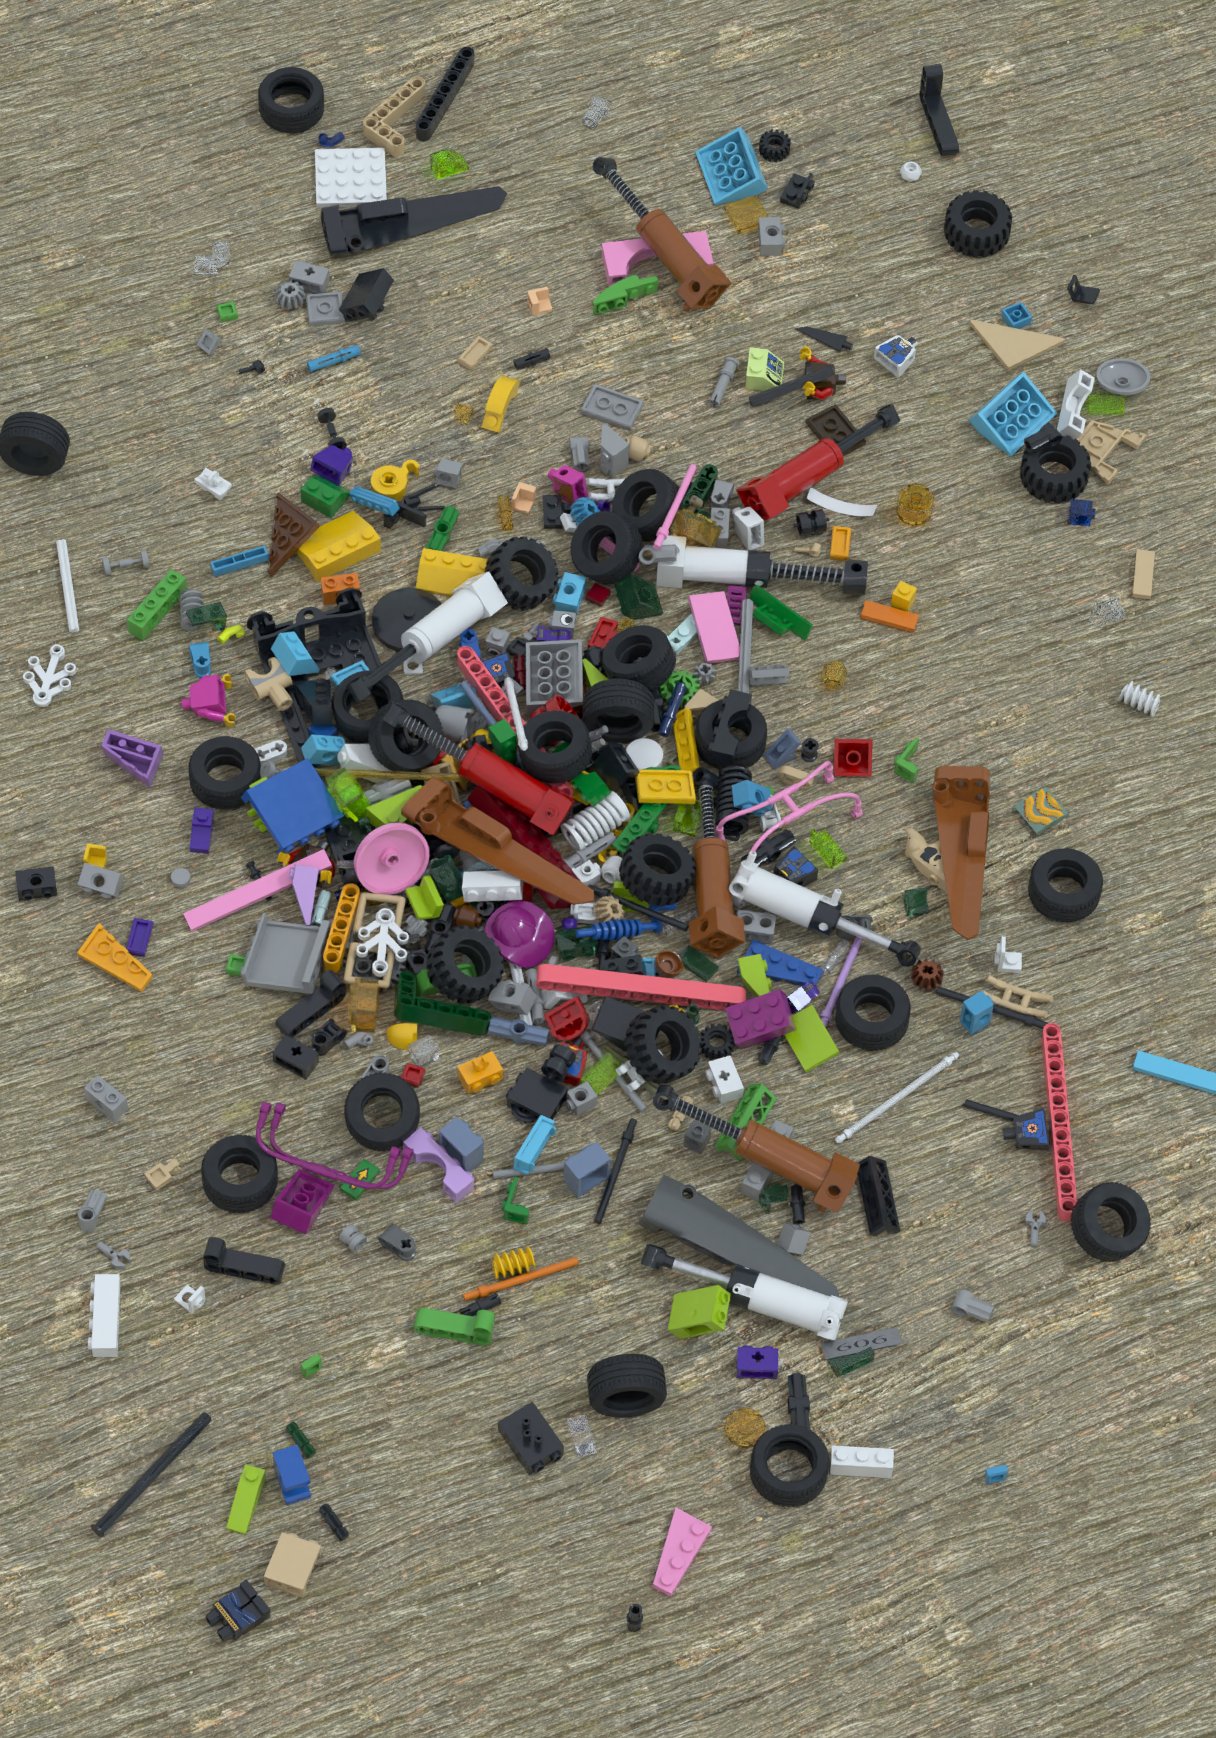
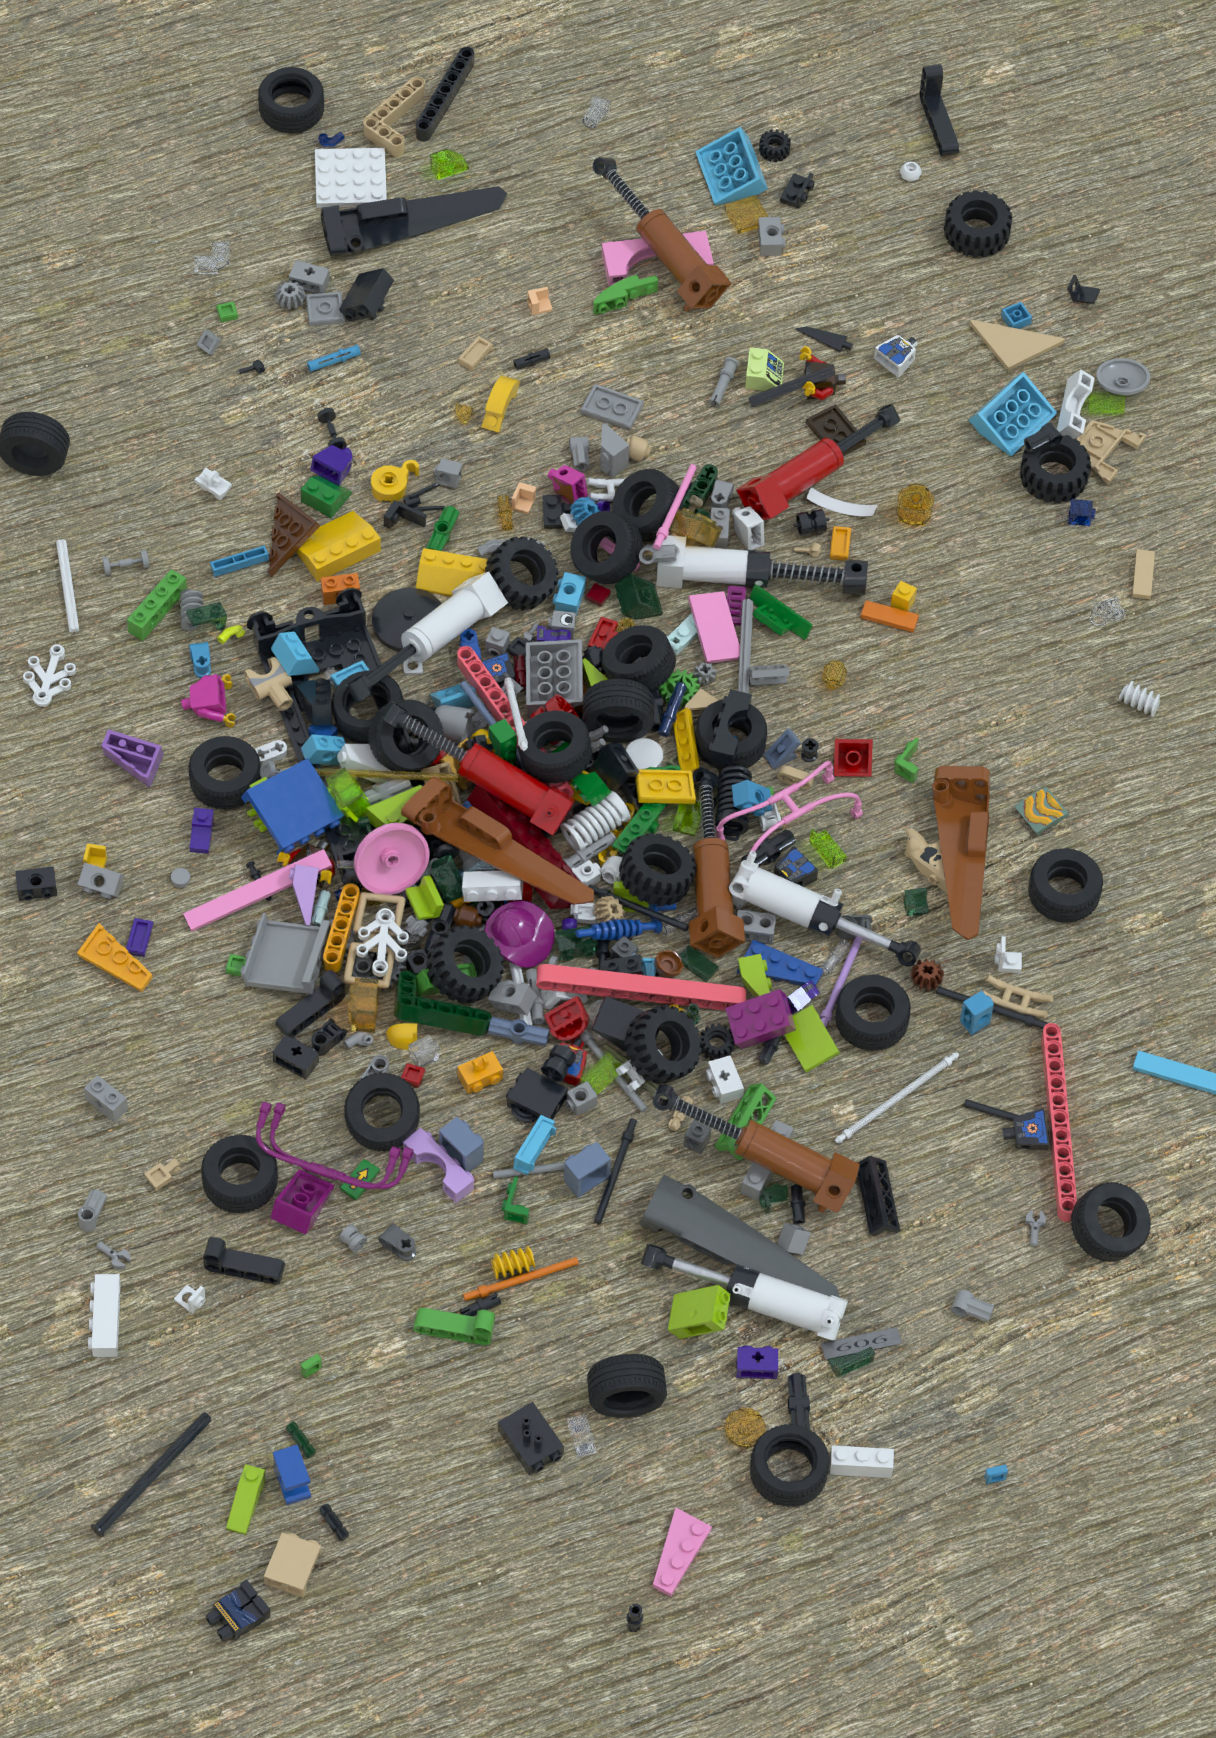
(374, 501): dark azure piece -> none

